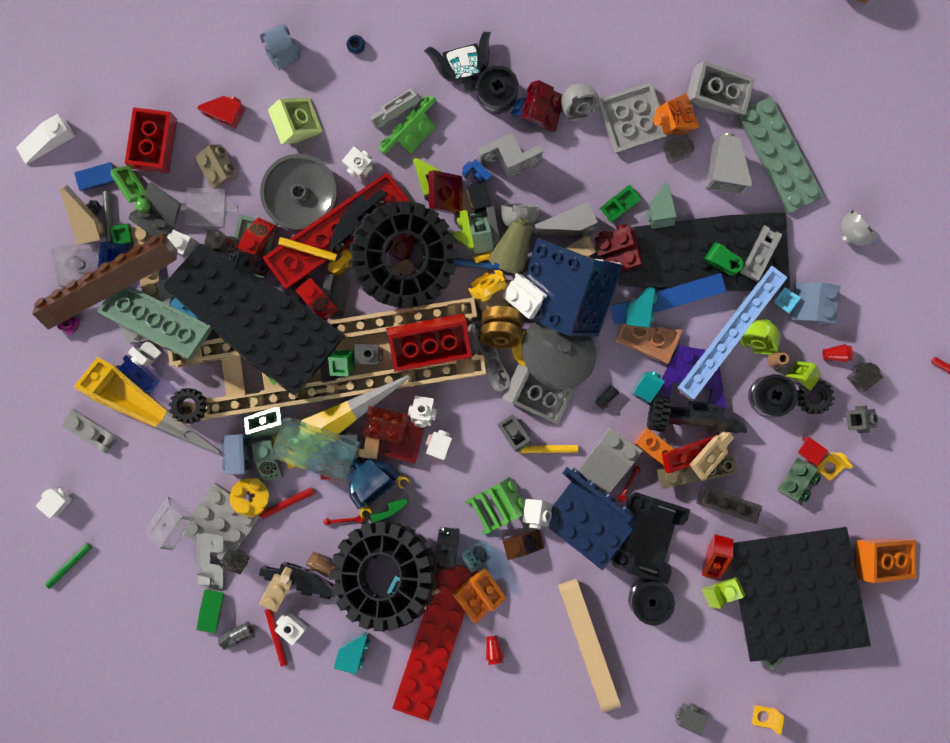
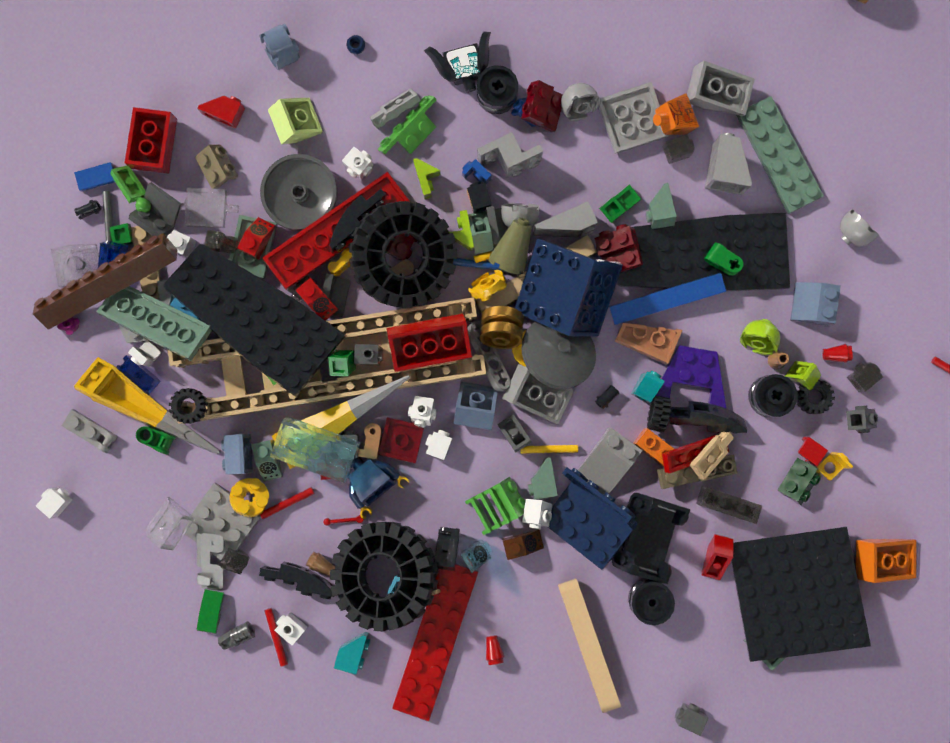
(45, 138): white slope -> none
(68, 565): green bar -> none
(82, 220): tan slope -> none
(158, 440): none -> green piece
(249, 263): black hinge -> none
(263, 424): sand green slope -> none
(276, 590): tan hinge -> none
(307, 249): yellow bar -> none
(384, 424): clear red brick -> none
(394, 506): green slope -> none
(445, 192): dark red plate -> none
(475, 406): none -> sand blue slope
(479, 595): orange slope -> none
(524, 296): white plate -> none
(543, 481): none -> sand green slope
(621, 498): red hinge -> none
(639, 309): teal slope -> none
(723, 592): lime slope -> none
(732, 332): light blue plate -> none
(760, 253): light grey plate -> none
(774, 721): yellow bracket -> none
(787, 300): medium azure plate -> none

